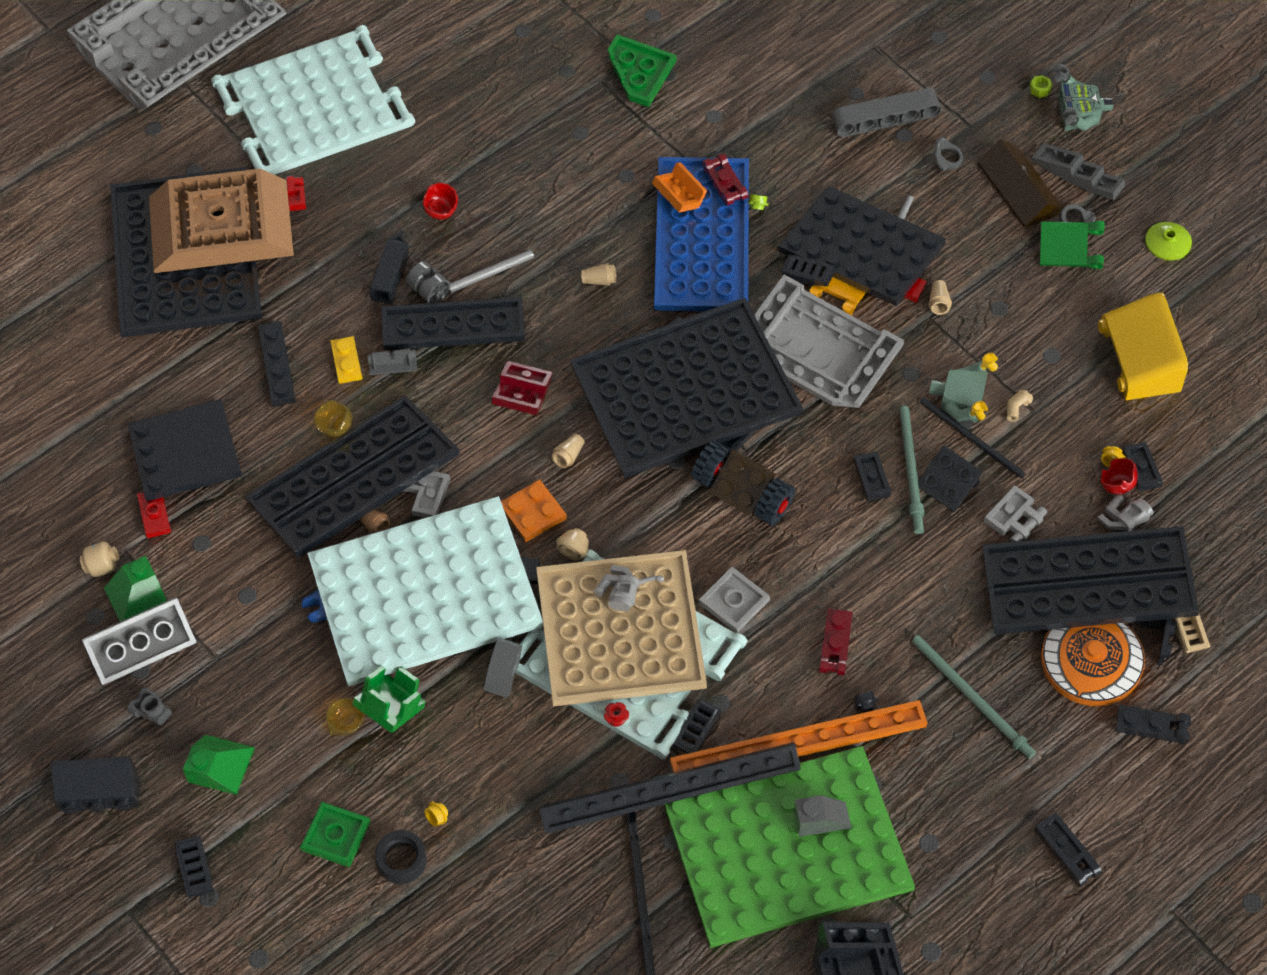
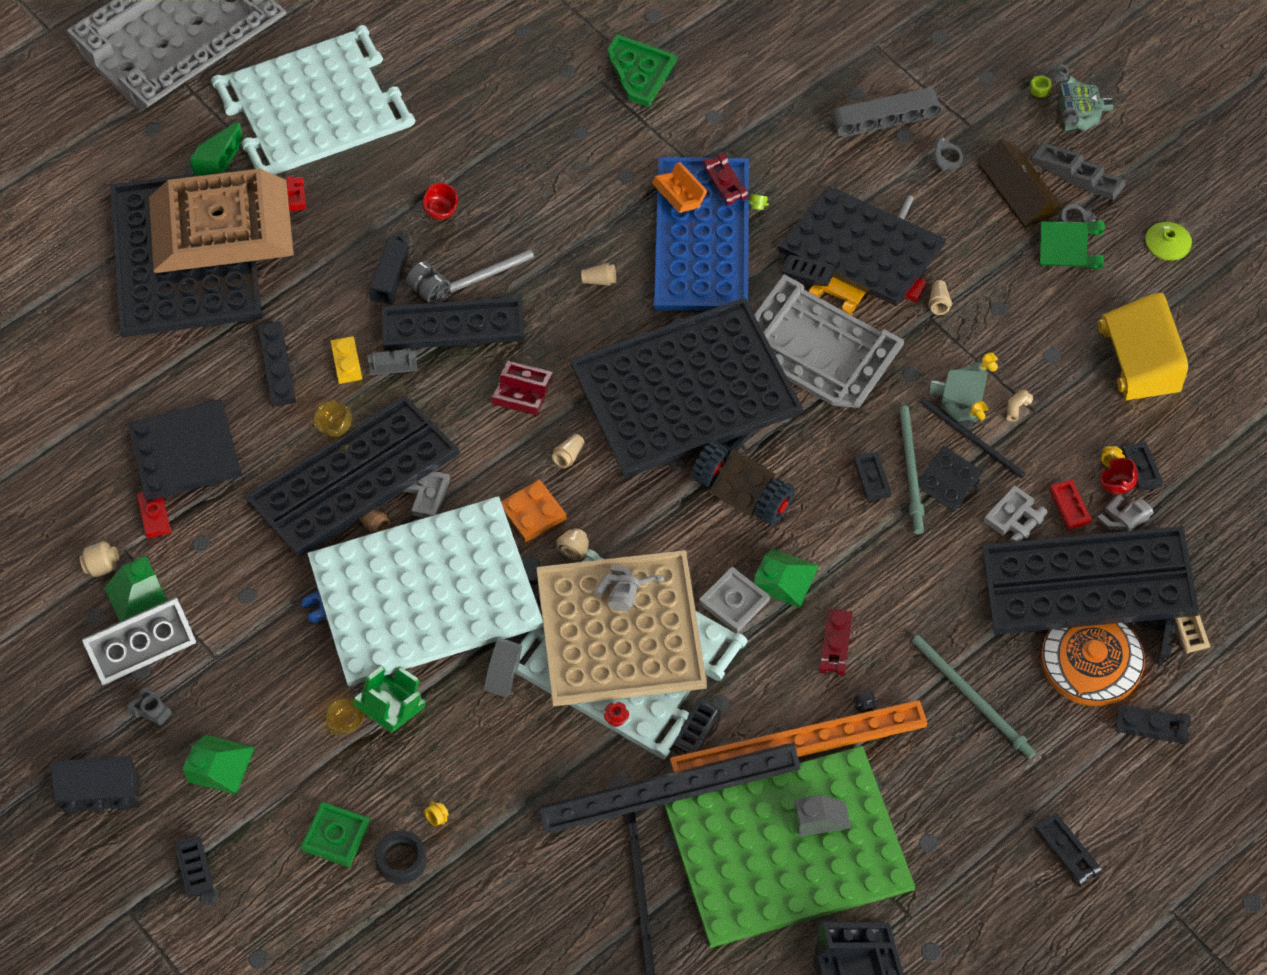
(217, 152): none -> green slope
(785, 577): none -> green slope
(1070, 504): none -> red plate

